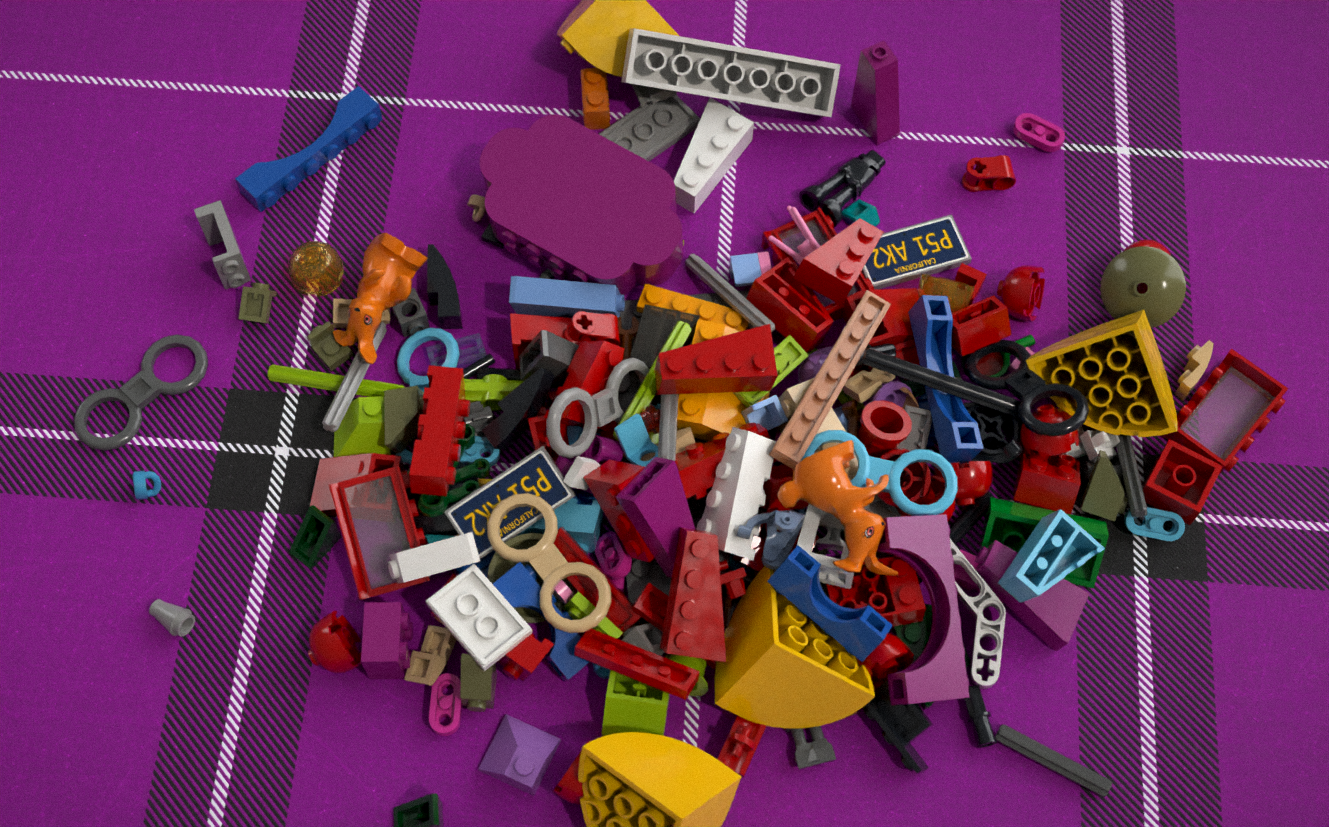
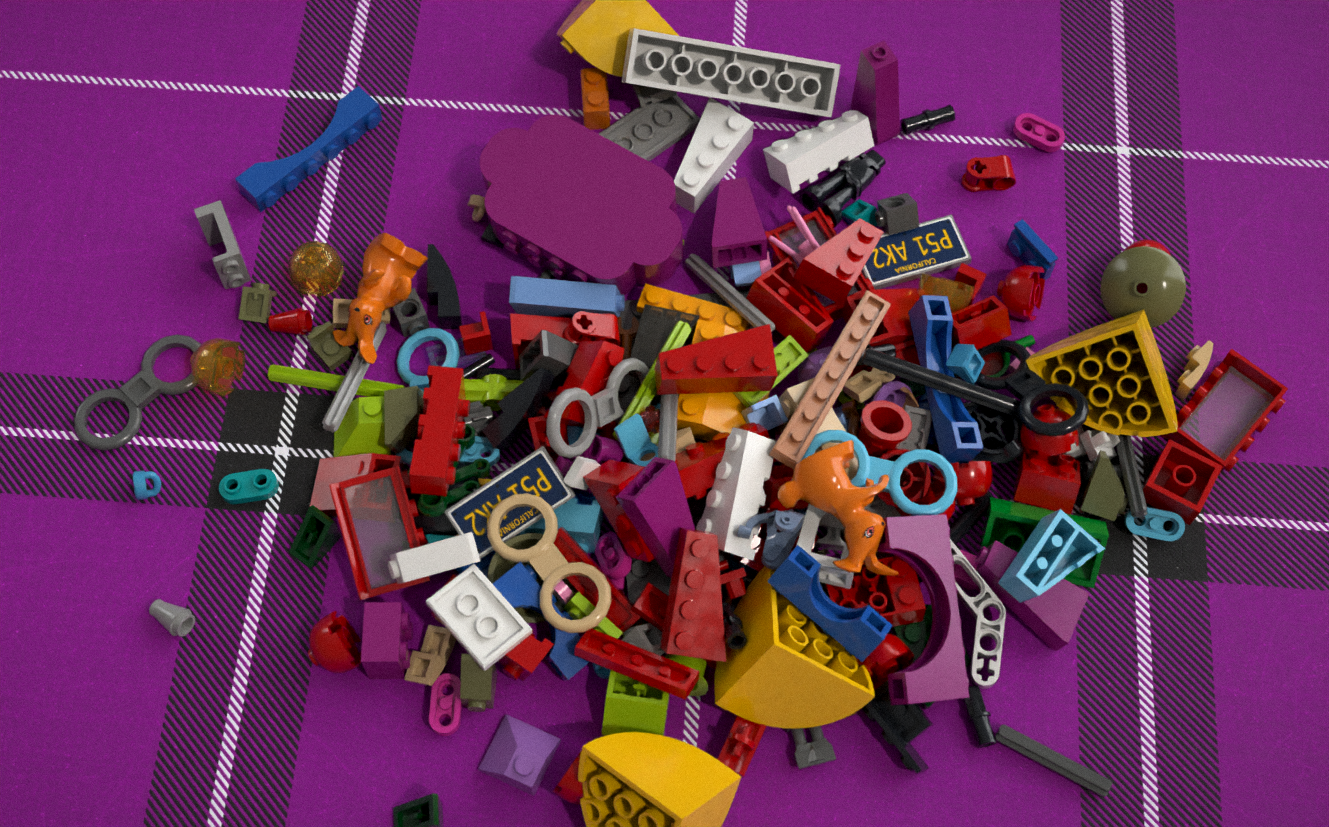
(218, 365): none -> clear yellow cylinder
(248, 487): none -> teal plate
(293, 322): none -> red cone
(476, 336): none -> red panel
(733, 628): none -> black pin
(737, 226): none -> magenta slope
(818, 149): none -> white wedge
(897, 213): none -> dark grey brick
(927, 119): none -> black pin
(965, 362): none -> dark azure slope
(1031, 248): none -> blue plate

